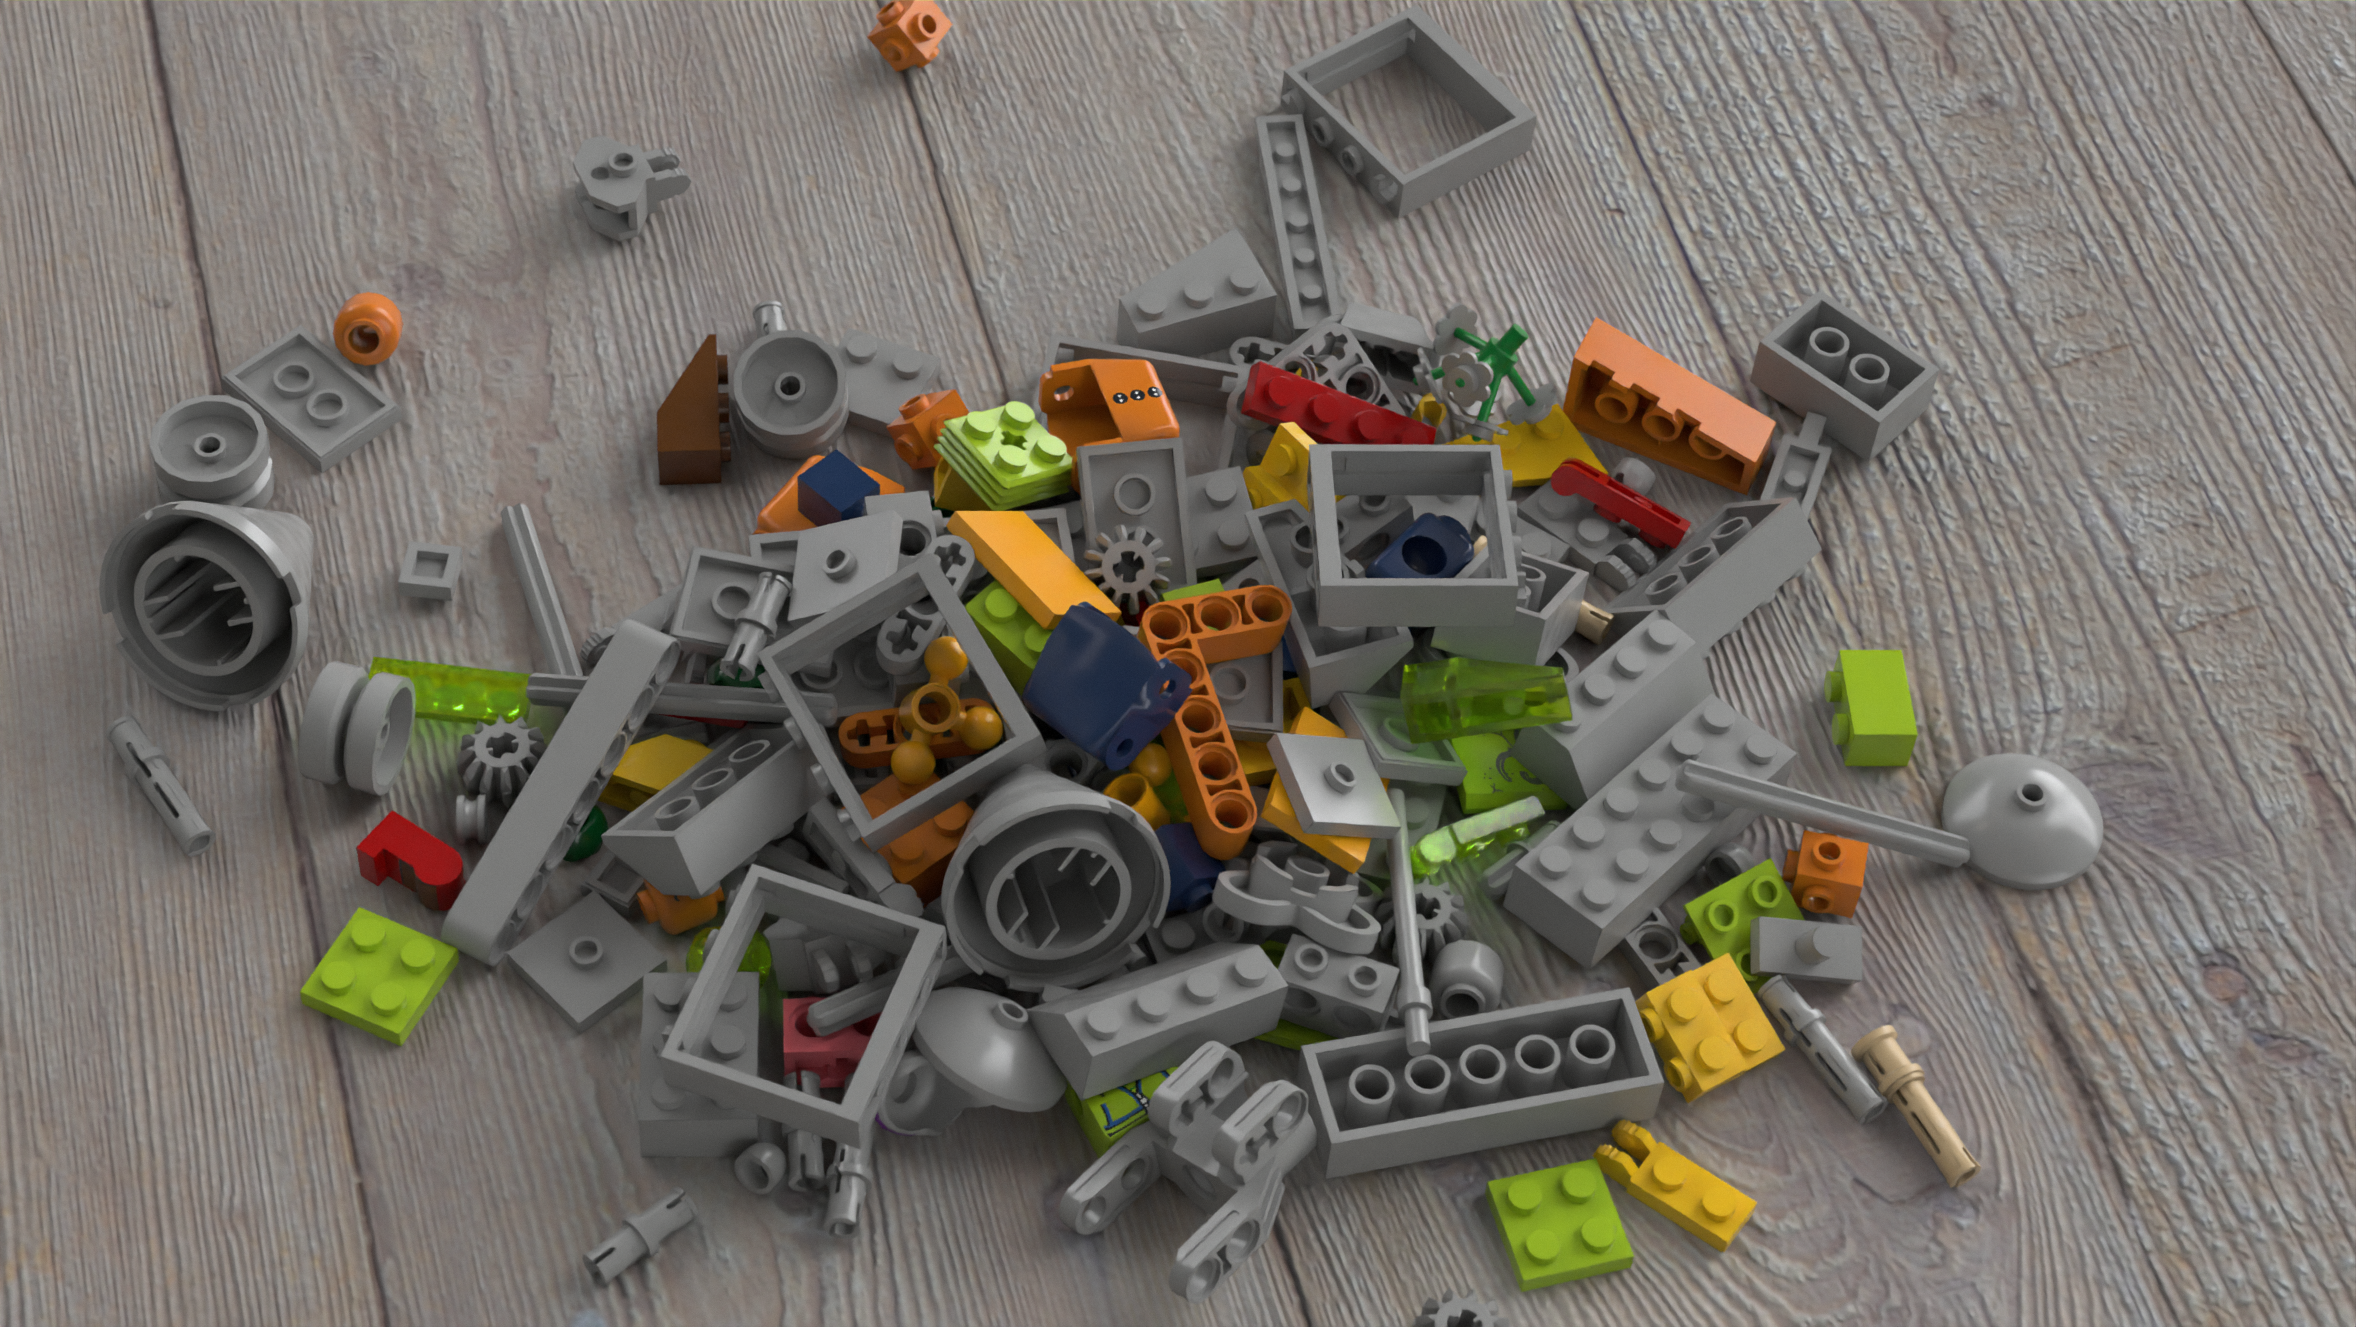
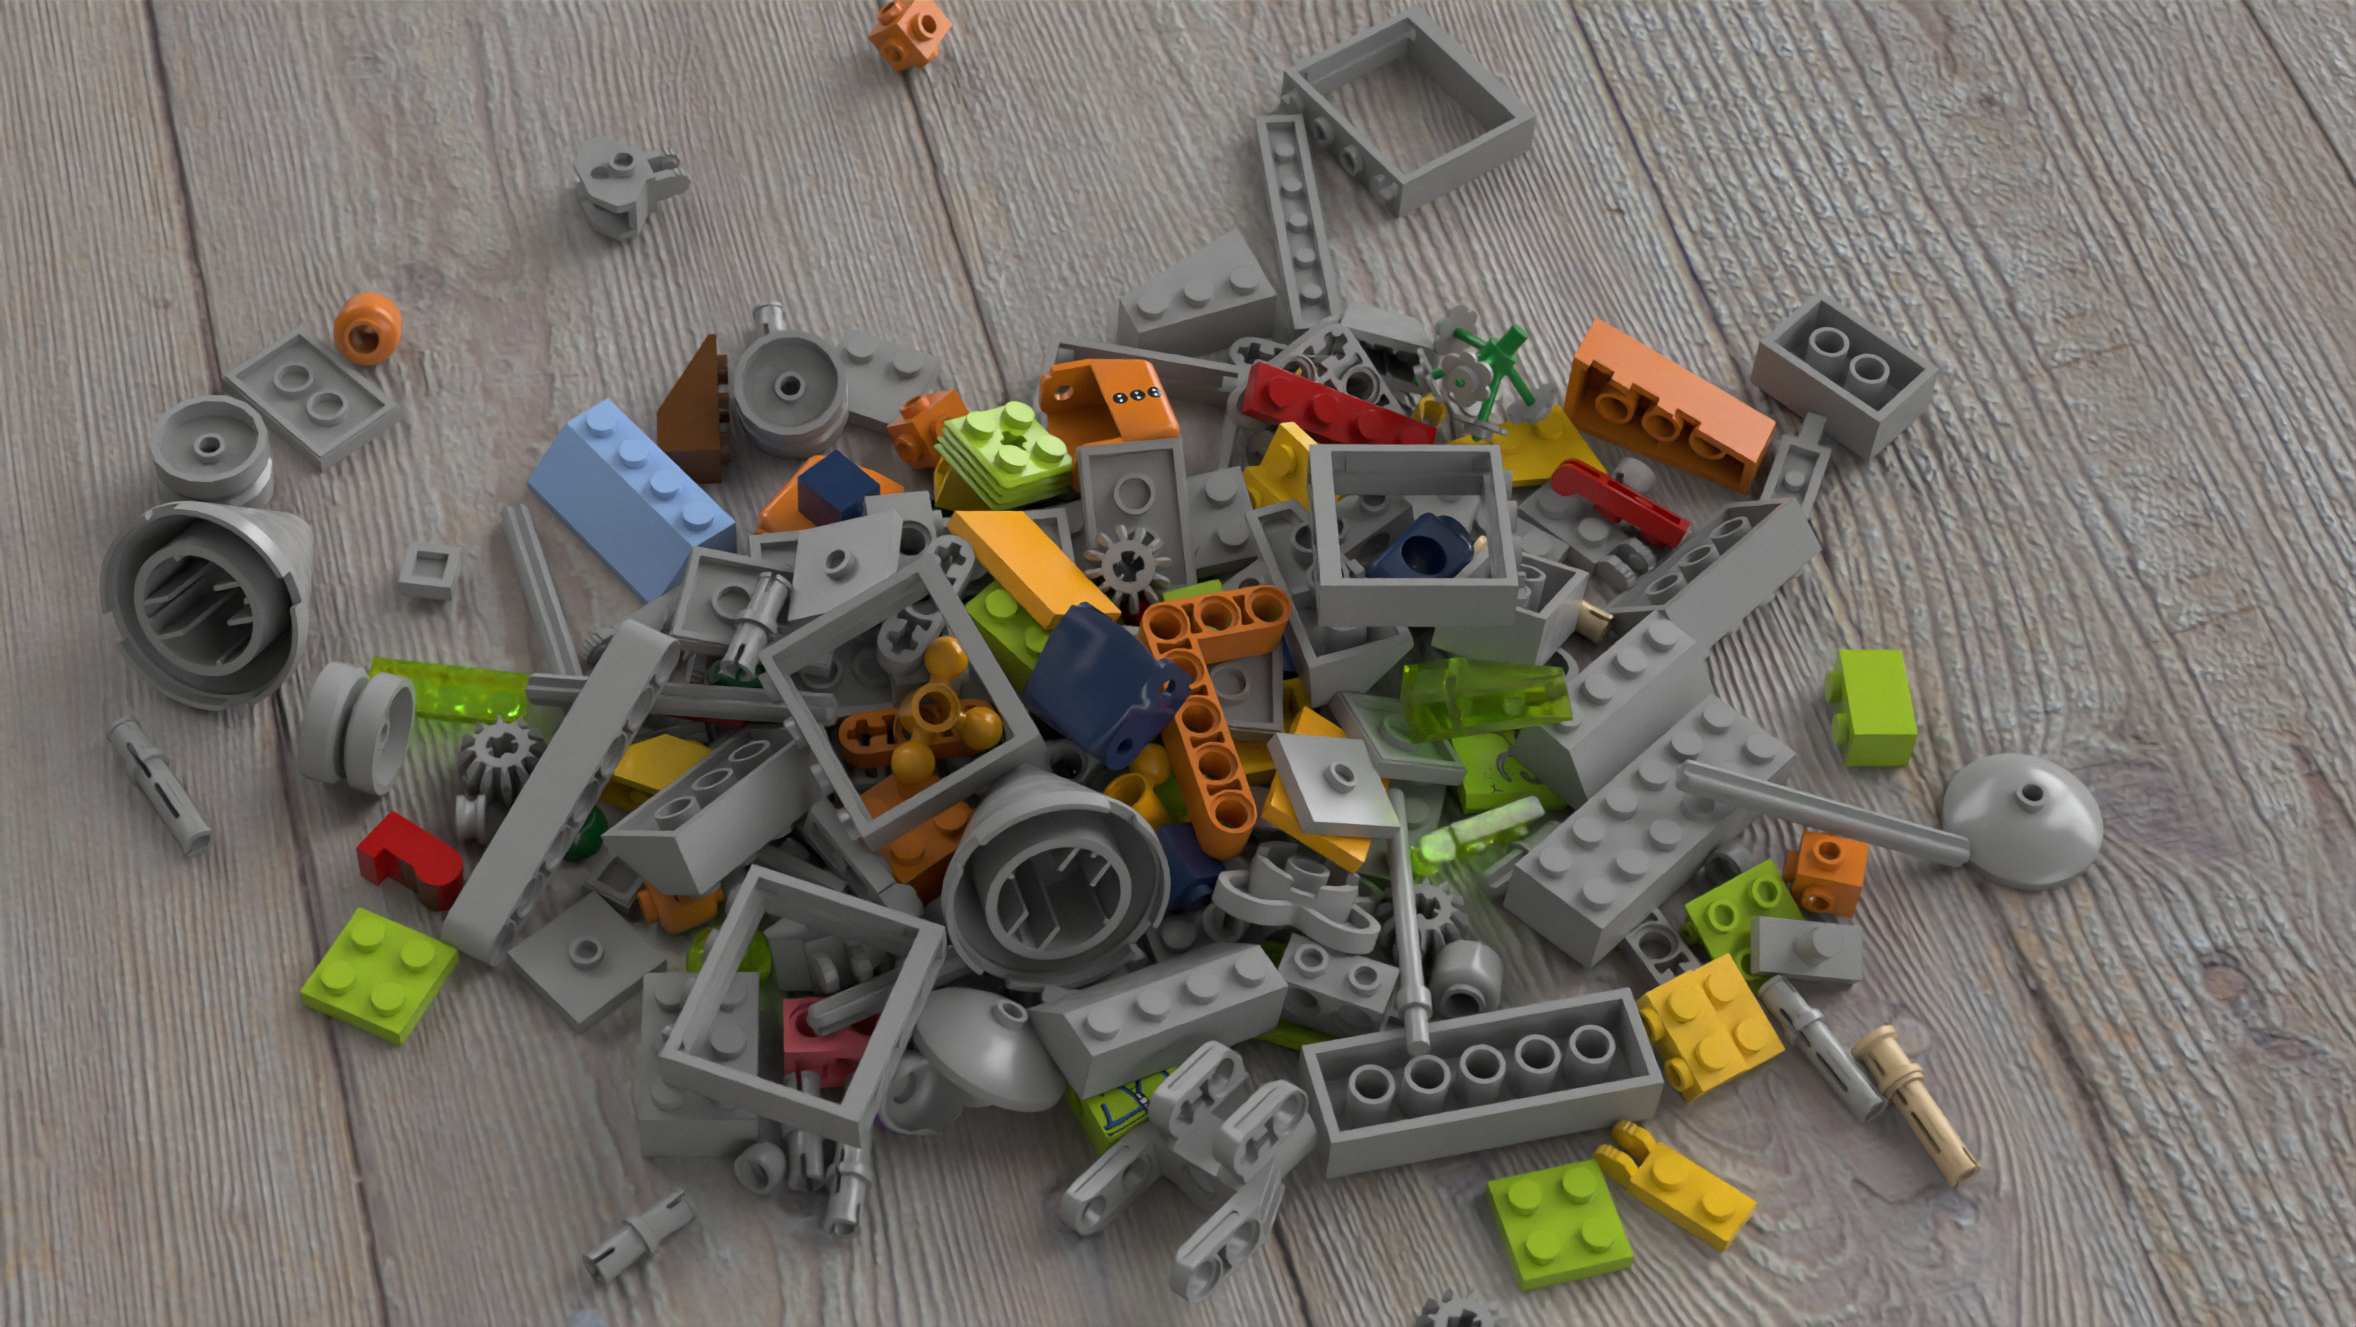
(628, 501): none -> light blue slope

